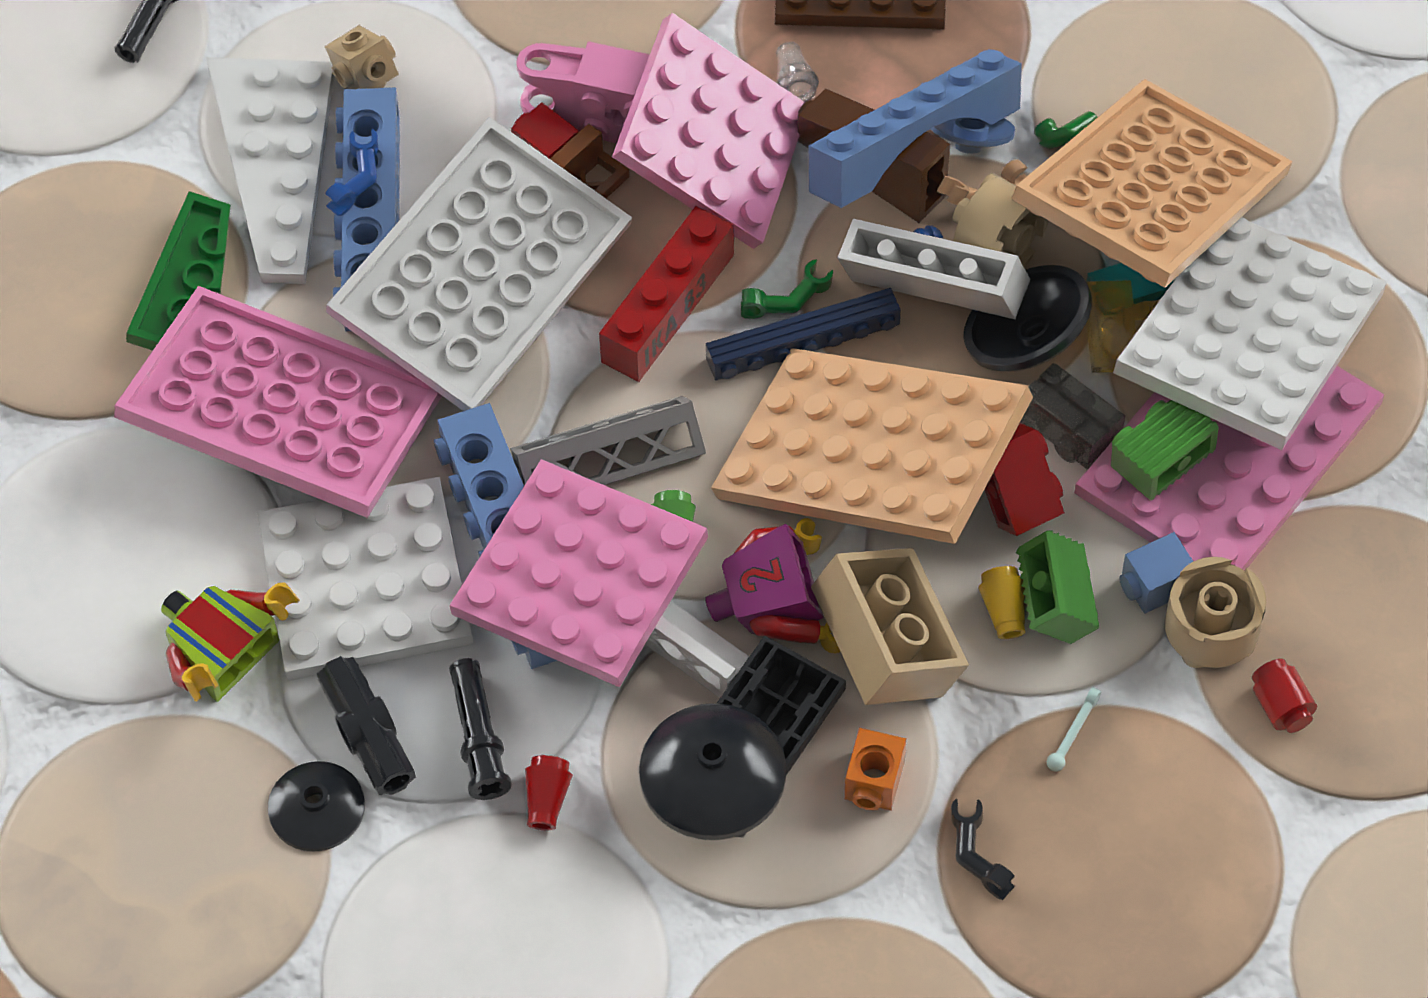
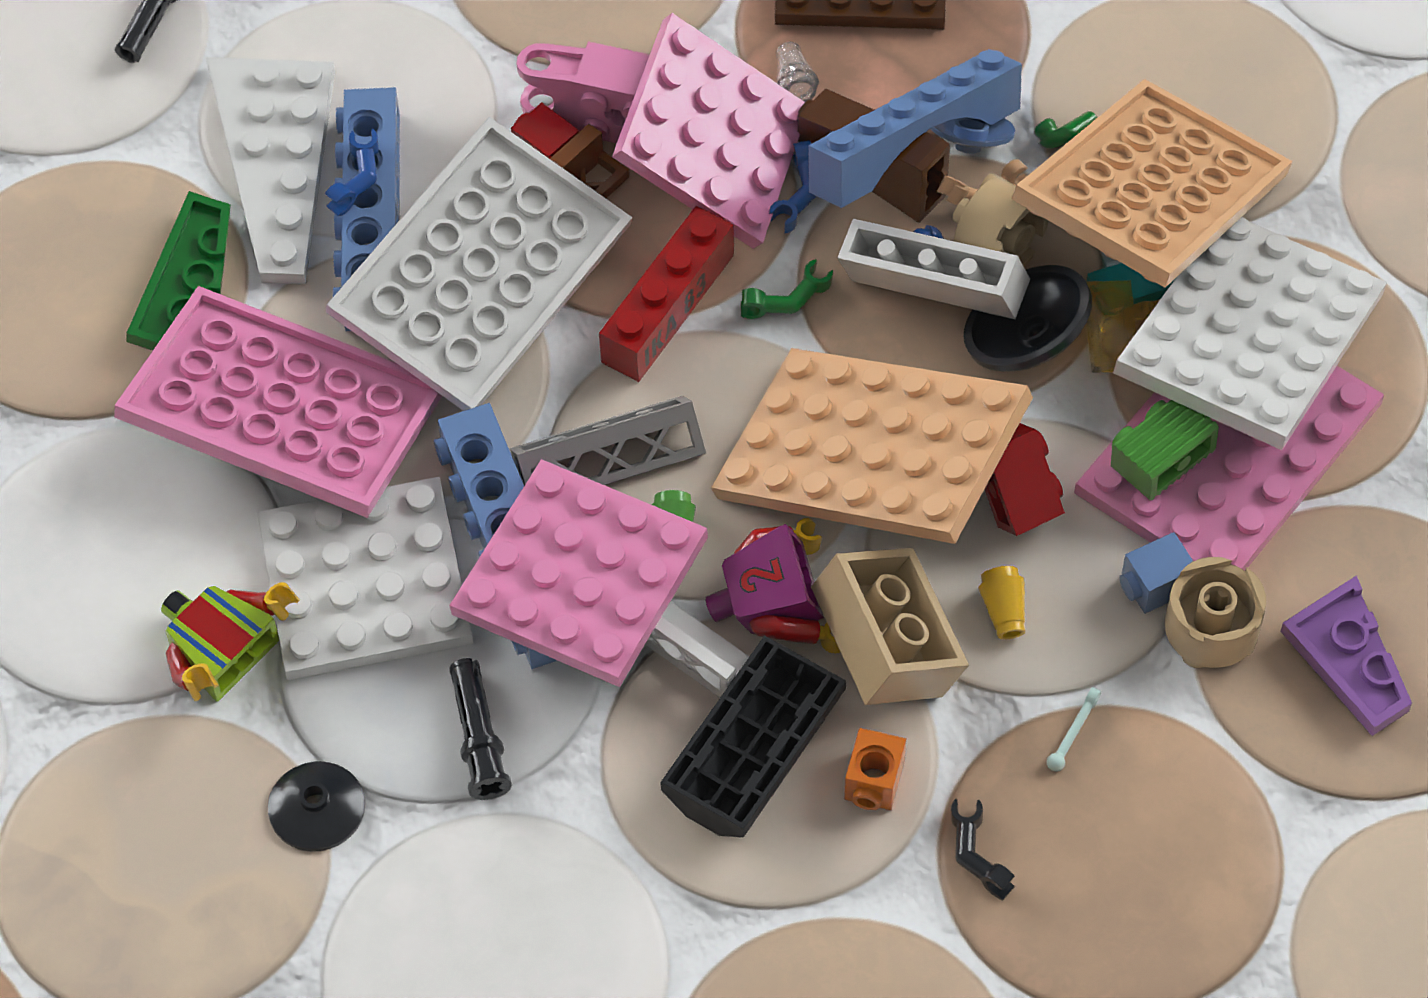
(362, 59): tan brick -> none
(366, 725): black piece -> none
(546, 789): red cone -> none
(718, 795): black dish -> none
(802, 196): none -> blue arm
(806, 332): dark blue piece -> none
(1057, 587): bright green brick -> none
(1071, 416): clear smoke brick -> none
(1283, 696): red brick -> none
(1347, 653): none -> medium lavender wing

